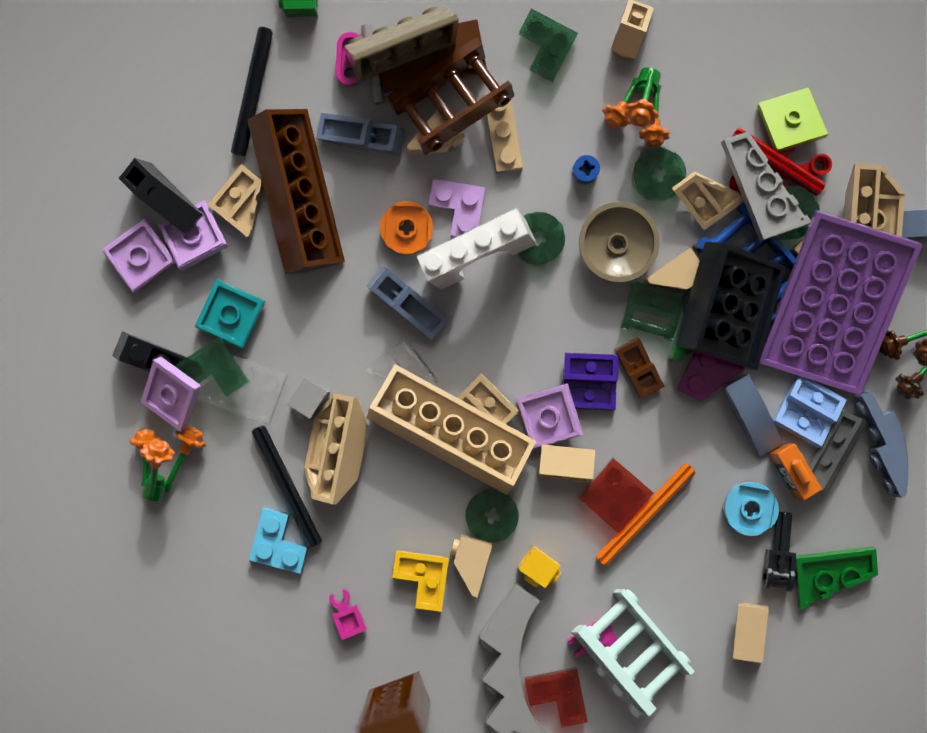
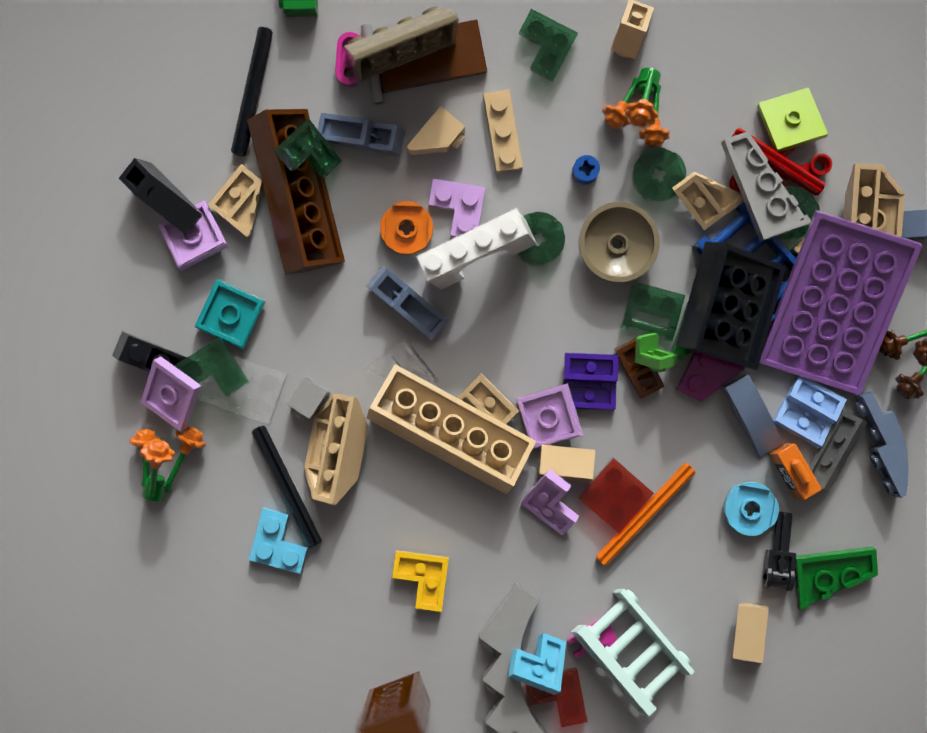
(139, 256): lavender plate -> none
(308, 144): none -> clear green plate
(348, 618): dark pink plate -> none
(444, 72): reddish brown fence -> none
(471, 560): tan slope -> none
(479, 524): clear green plate -> none
(539, 568): yellow brick -> none
(543, 669): none -> medium azure plate
(545, 503): none -> lavender plate
(650, 356): none -> bright green bracket
(677, 274): tan slope -> none

